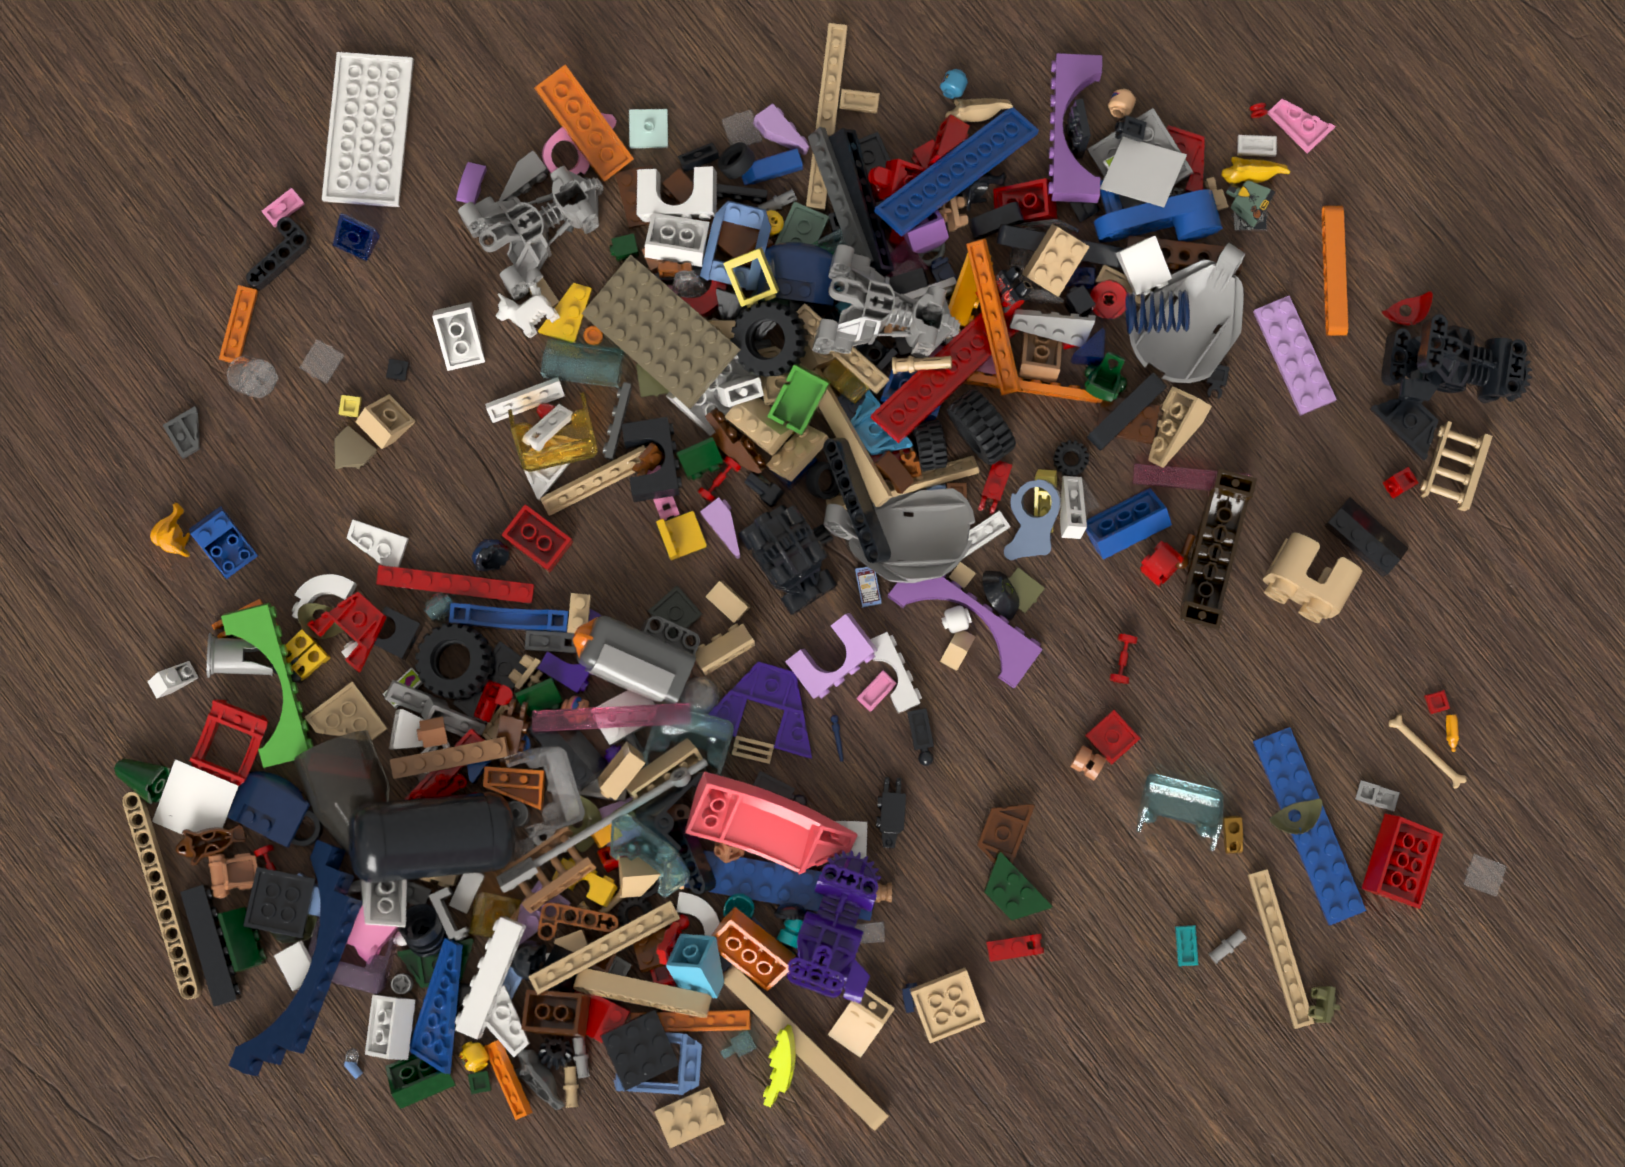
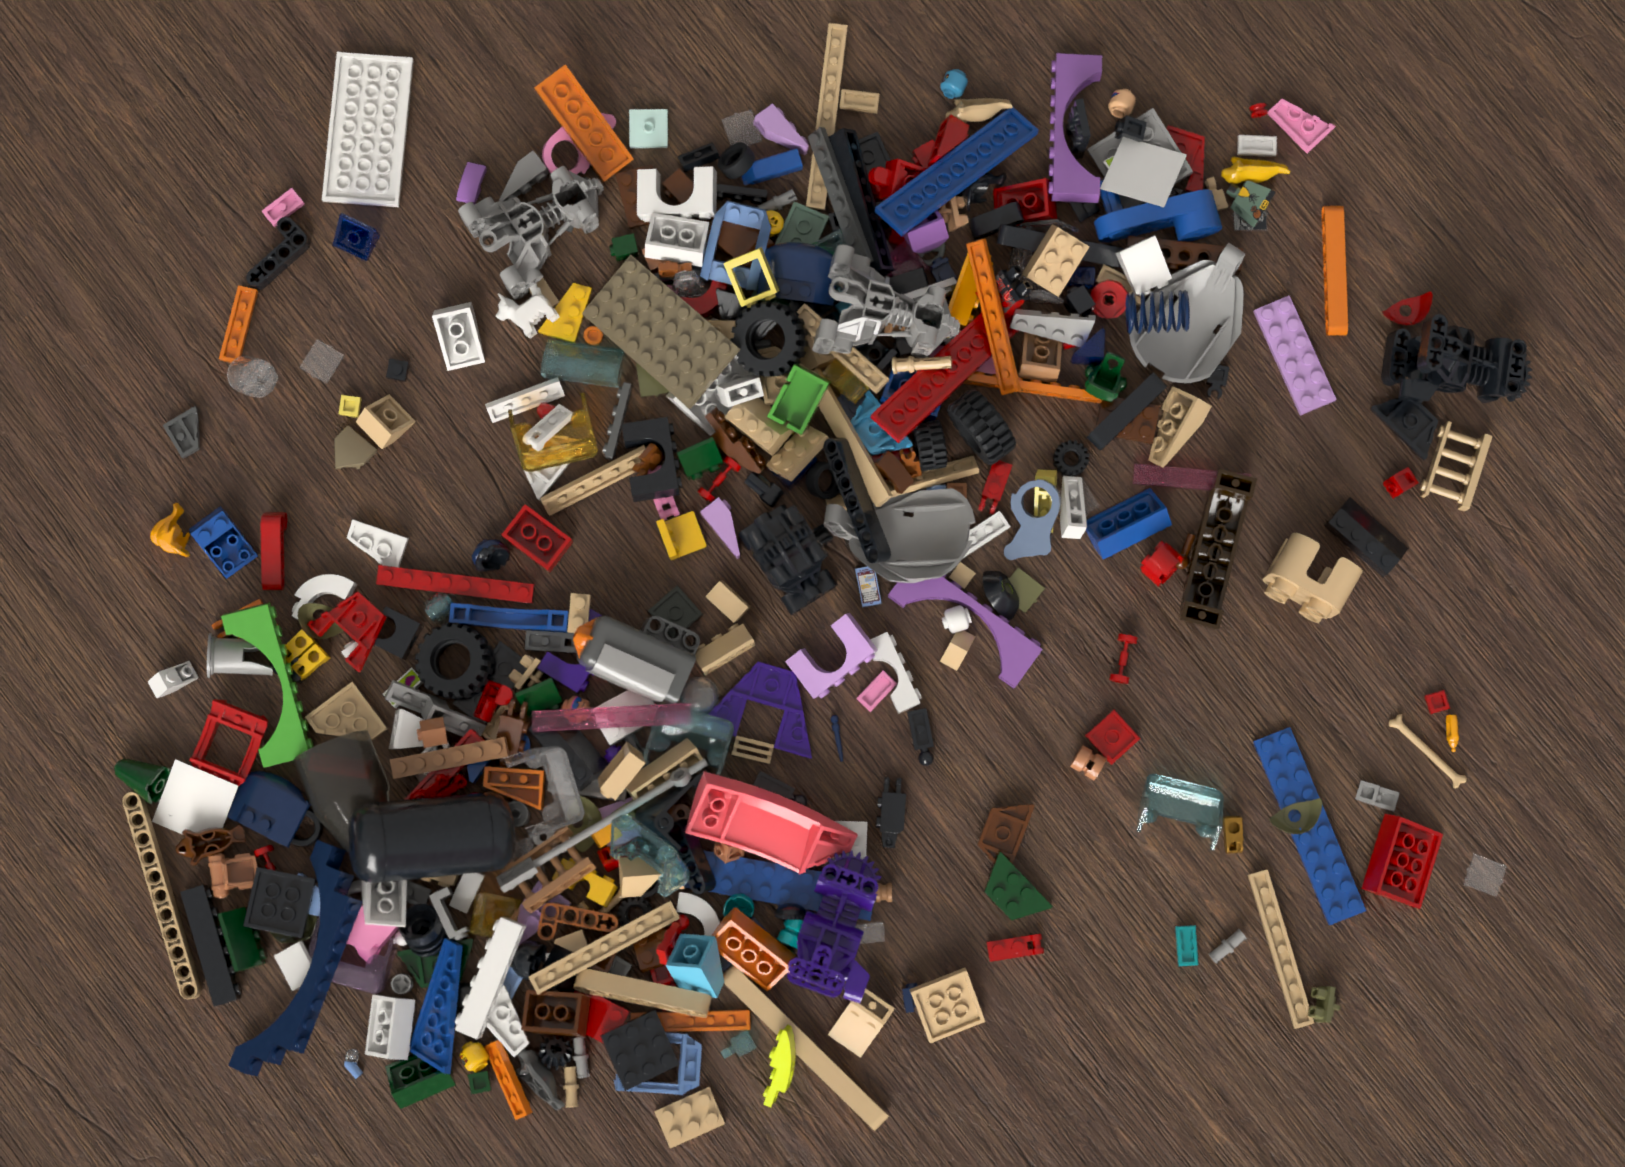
(272, 550): none -> red beam

